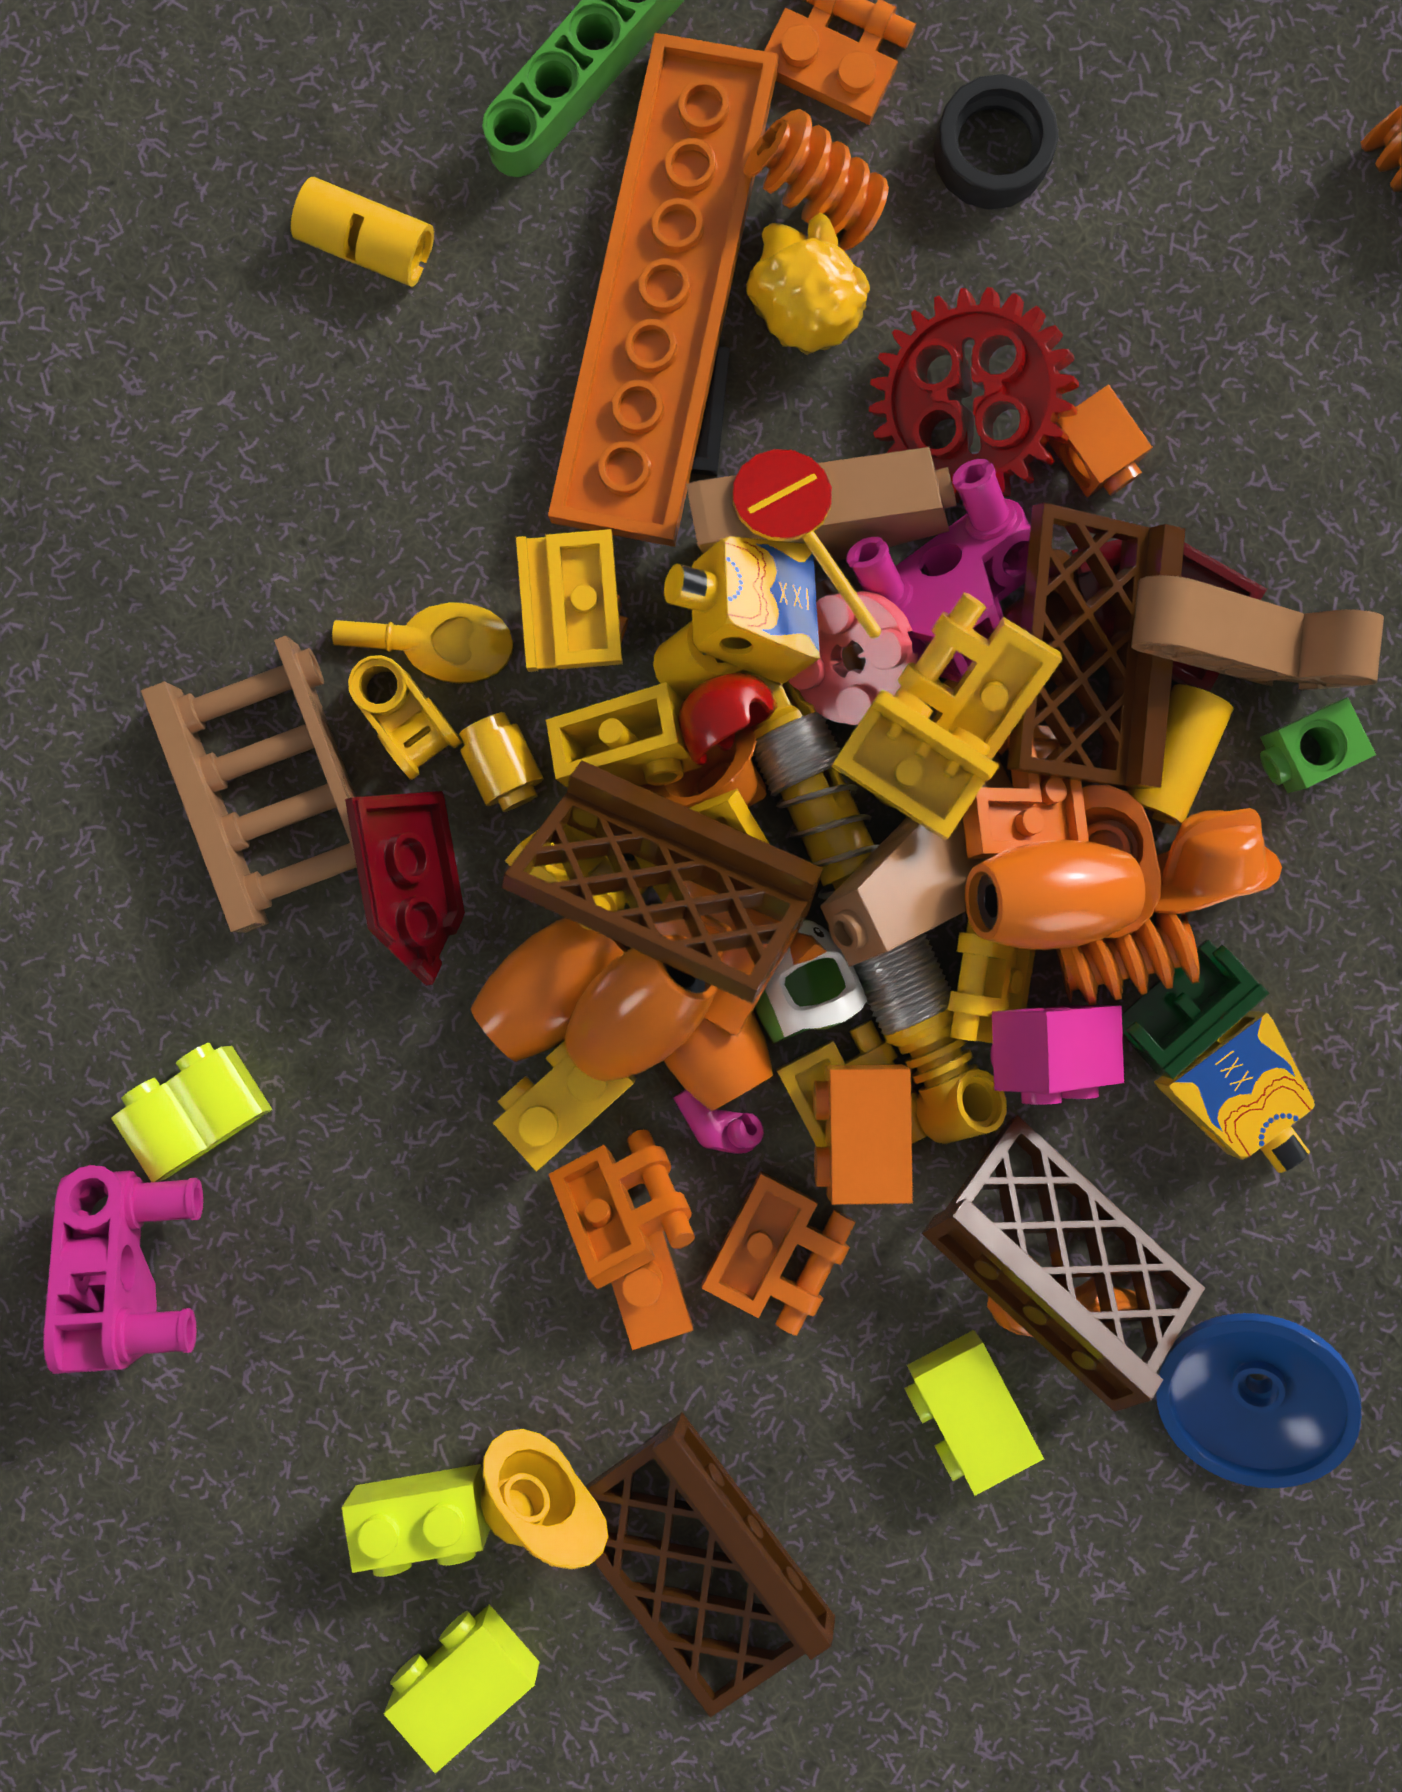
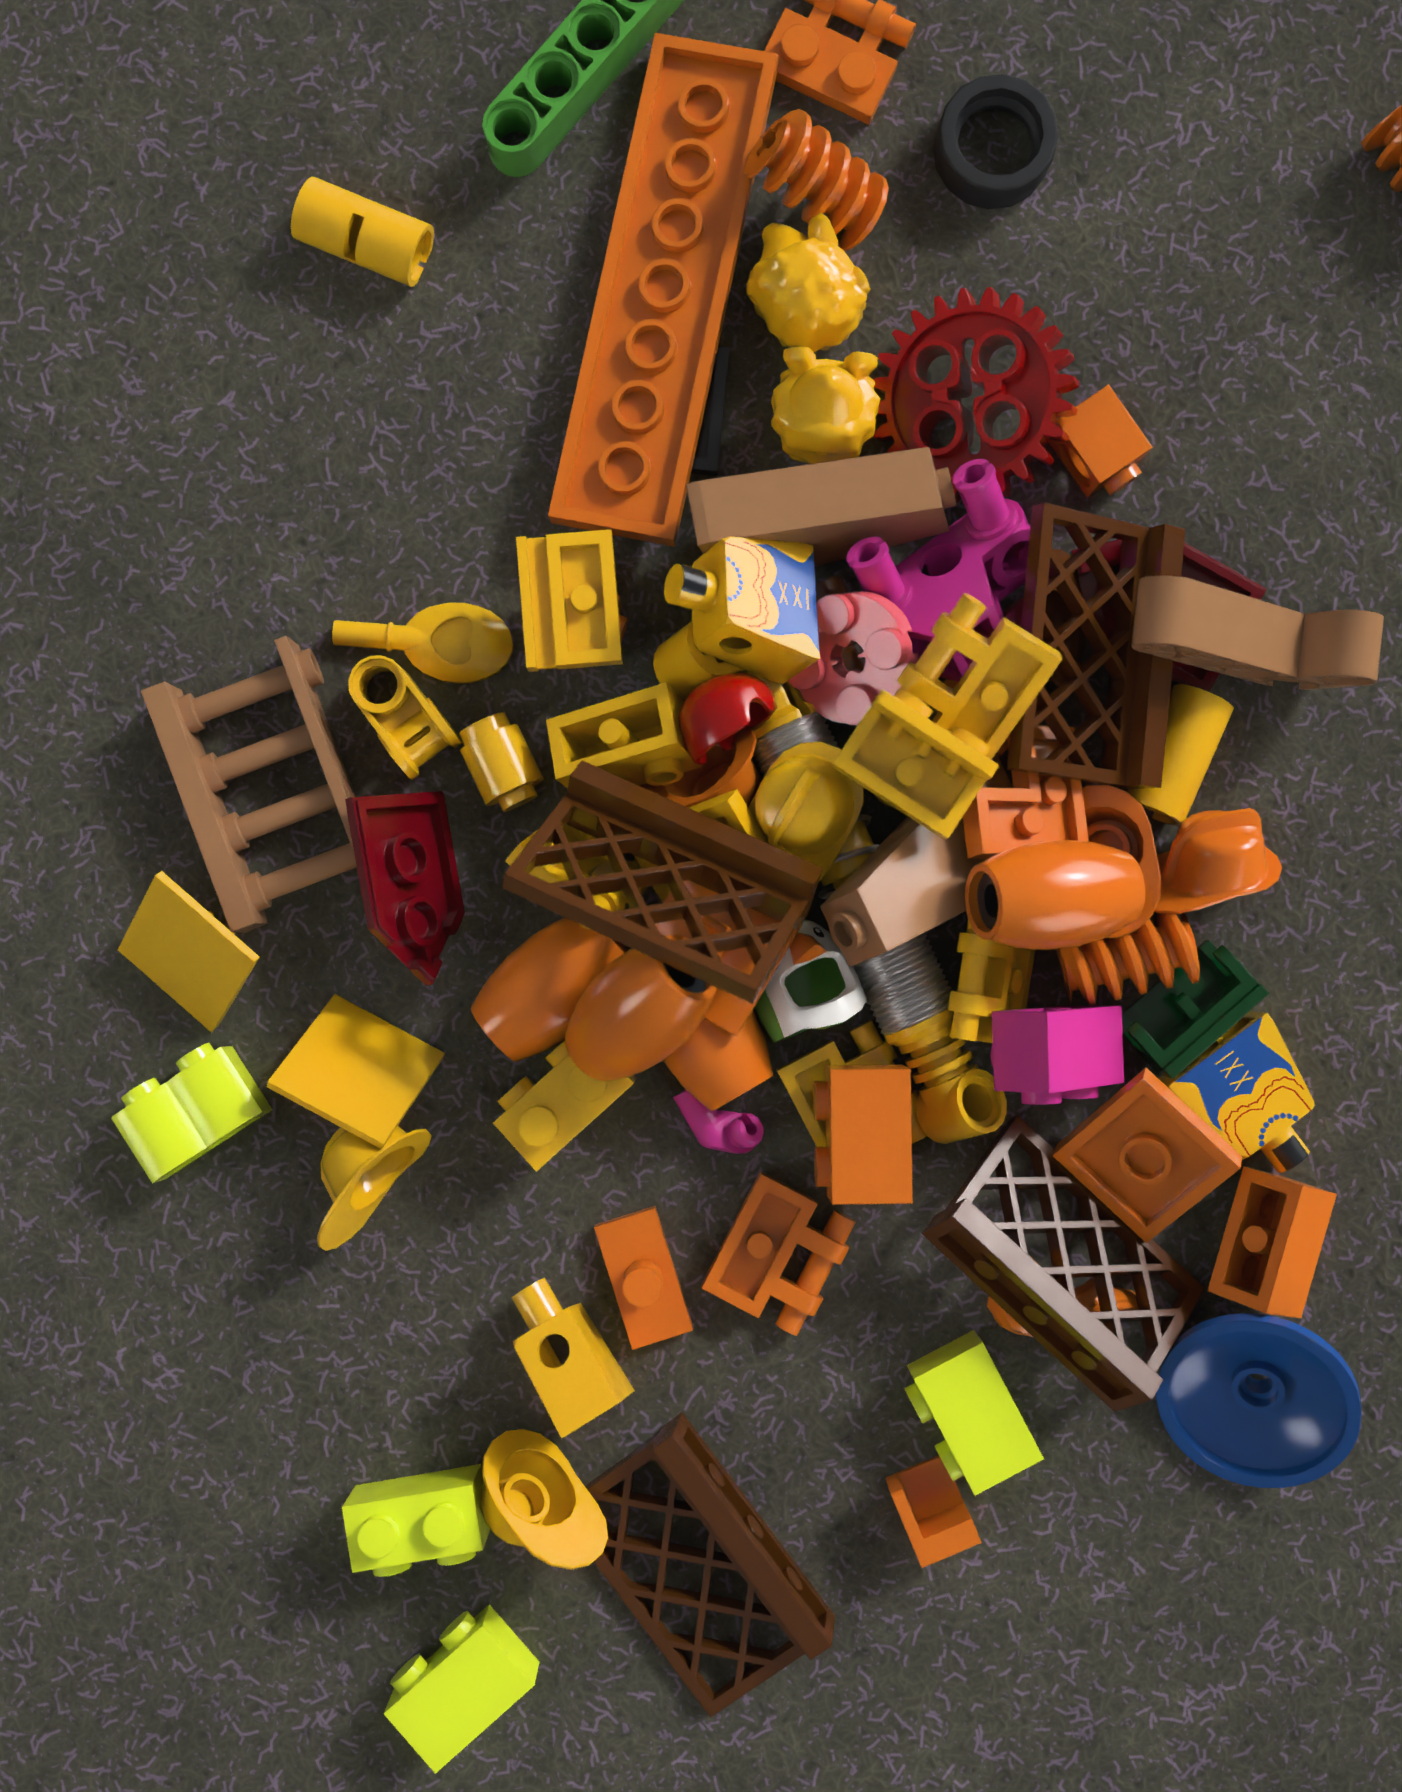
(99, 1281): dark pink piece -> none
(187, 951): none -> yellow piece
(356, 1071): none -> yellow piece
(360, 1177): none -> yellow piece
(590, 1376): none -> yellow torso
(602, 1215): orange plate -> none
(787, 499): red piece -> none
(808, 804): none -> yellow piece
(825, 405): none -> yellow animal
(932, 1511): none -> orange panel
(1147, 1155): none -> orange plate
(1272, 1243): none -> orange brick
(1340, 741): bright green brick -> none

